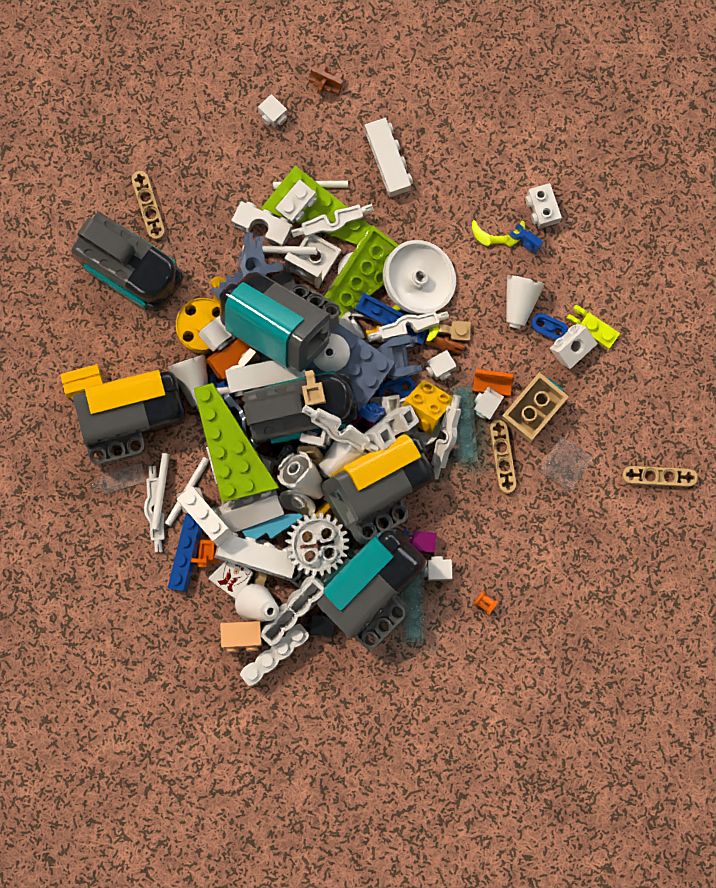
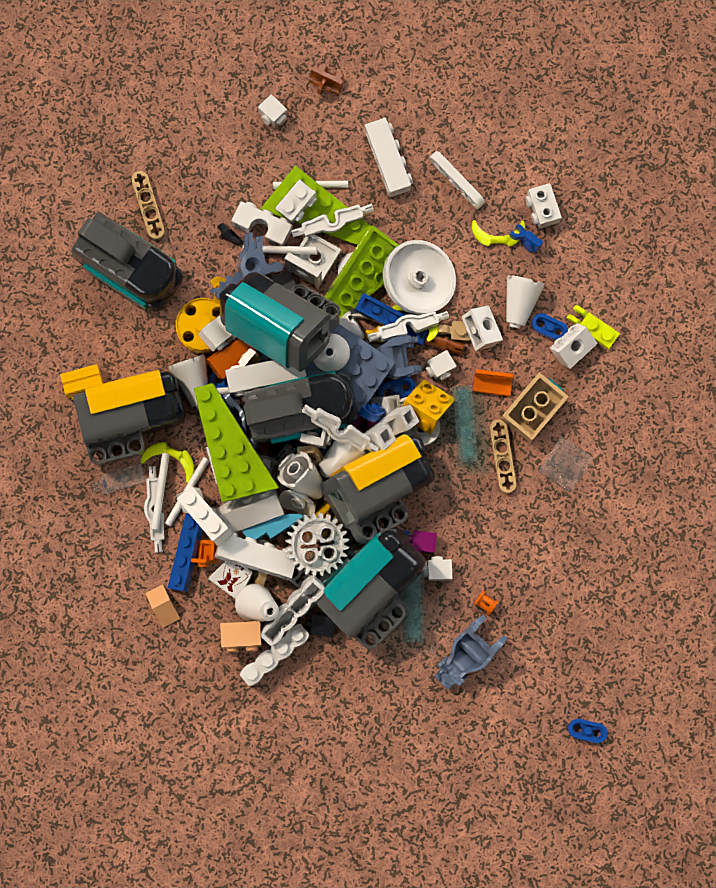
(162, 606): none -> light nougat slope
(184, 457): none -> neon yellow piece
(229, 235): none -> black bar
(313, 391): tan plate -> none
(449, 427): white piece -> none
(457, 179): none -> white beam
(467, 655): none -> sand blue animal
(482, 328): none -> white brick
(487, 403): white brick -> none
(587, 730): none -> blue plate
(659, 476): tan beam -> none

